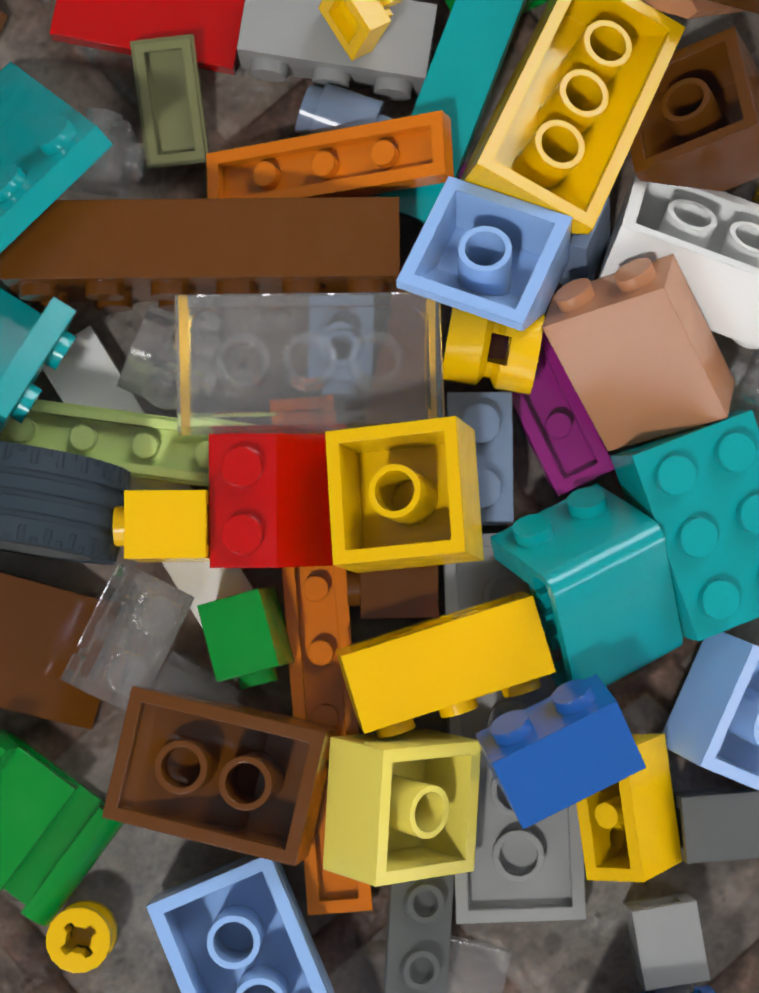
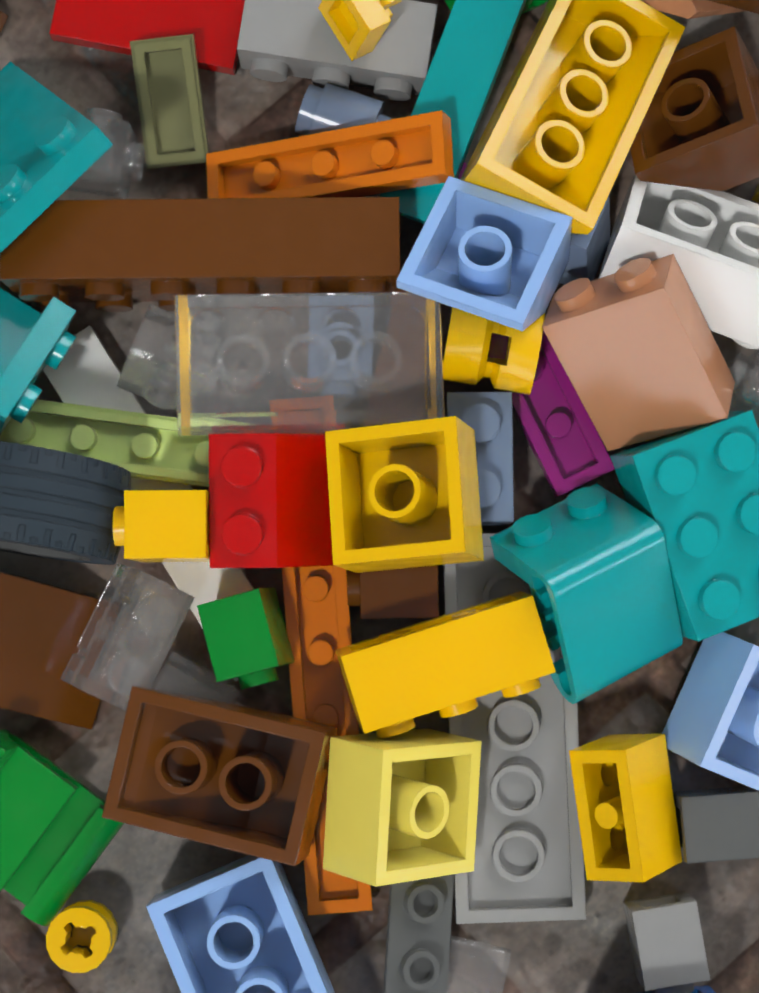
(560, 749): blue slope -> none

